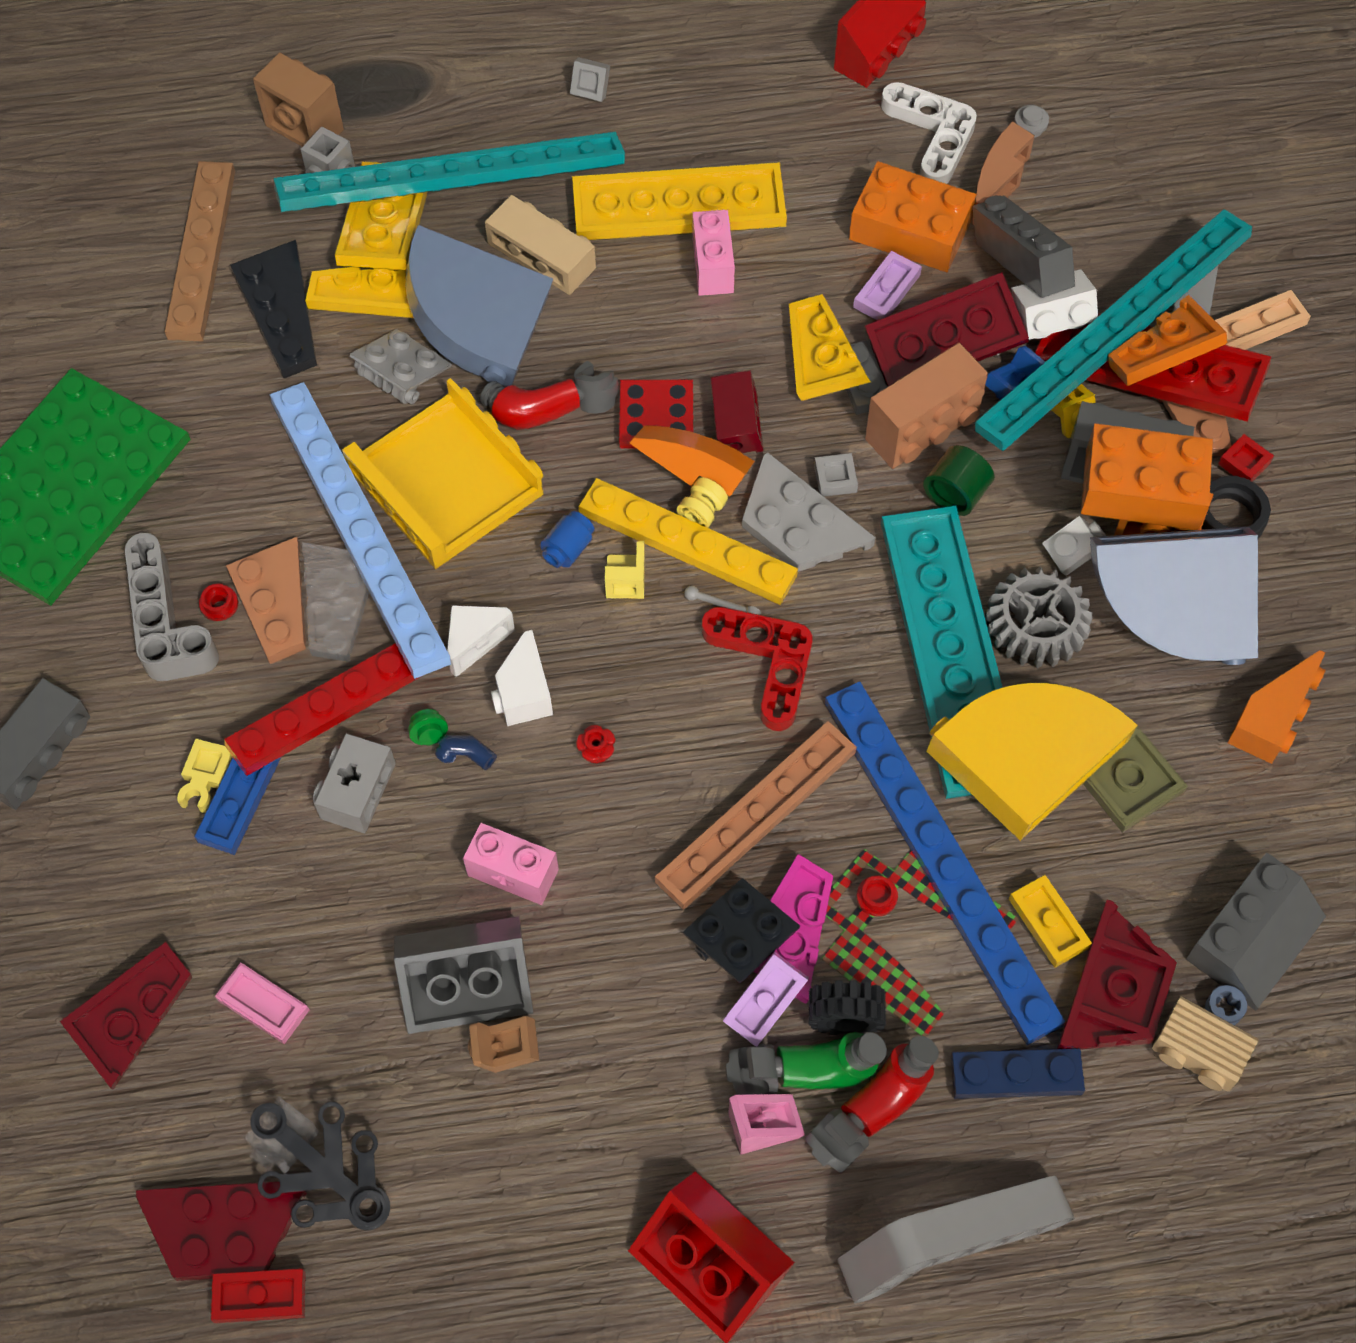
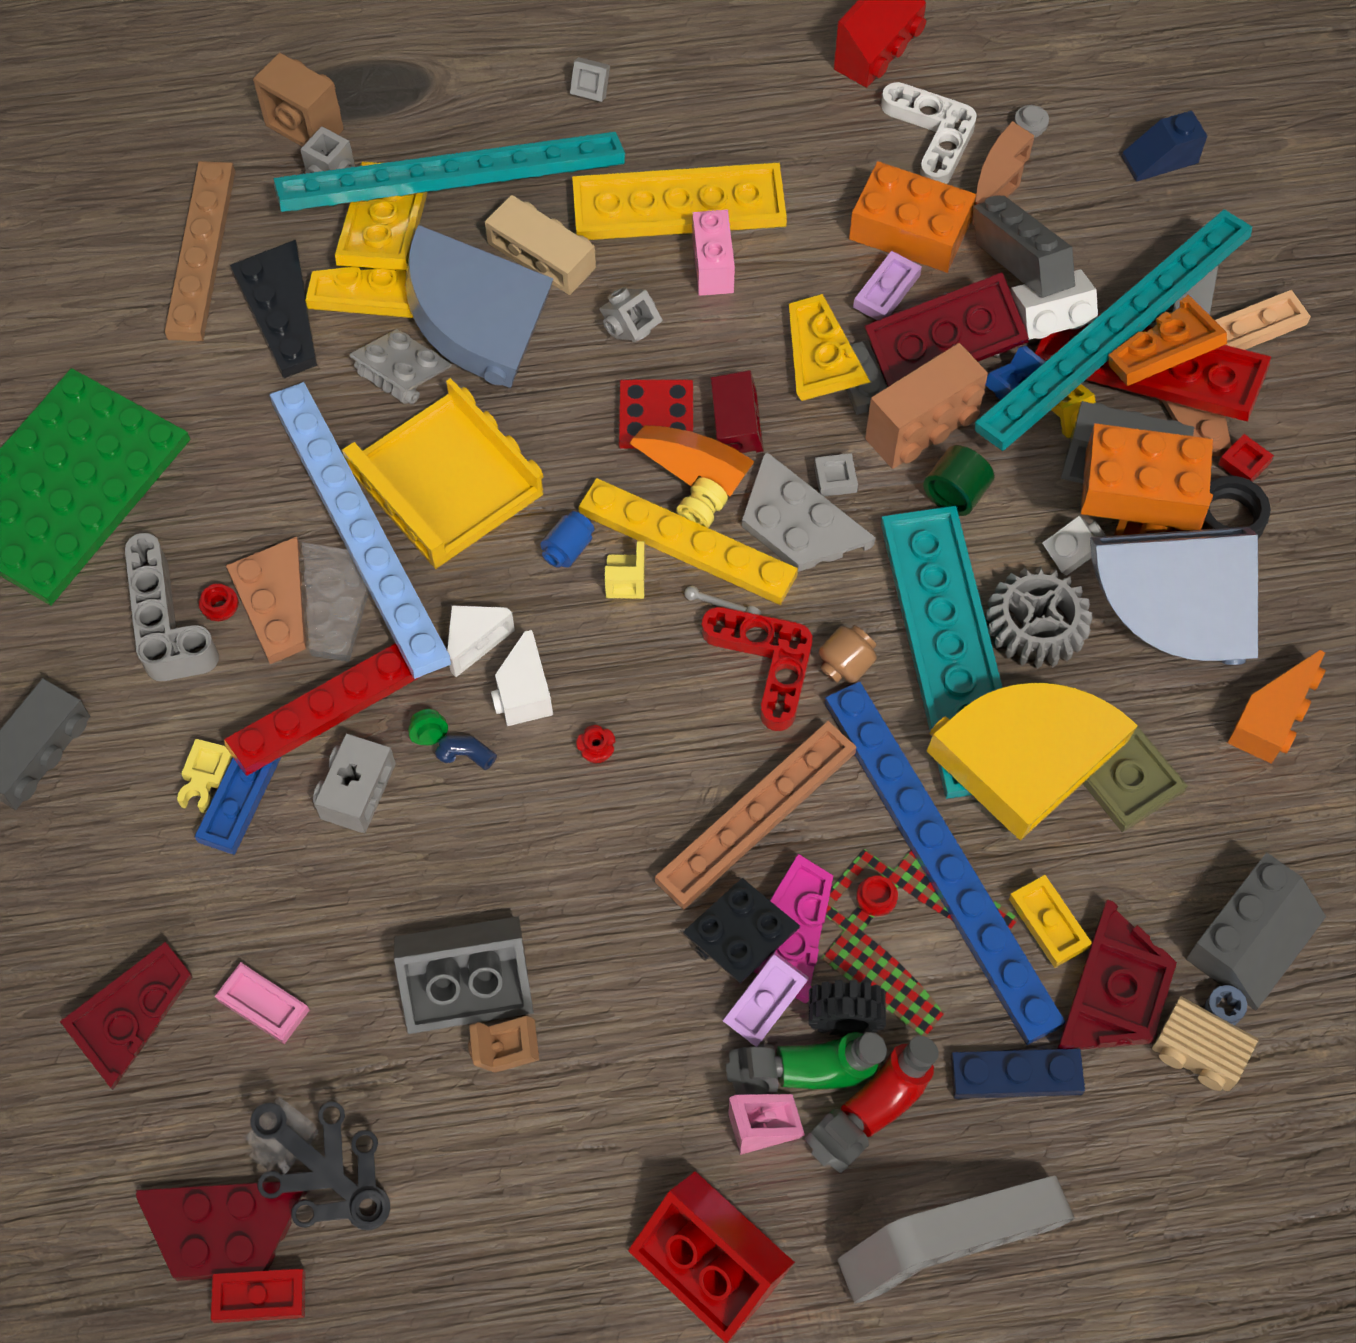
(511, 863): bright pink brick -> none
(531, 408): red piece -> none
(630, 314): none -> light grey brick
(847, 654): none -> medium nougat head
(1166, 147): none -> dark blue slope

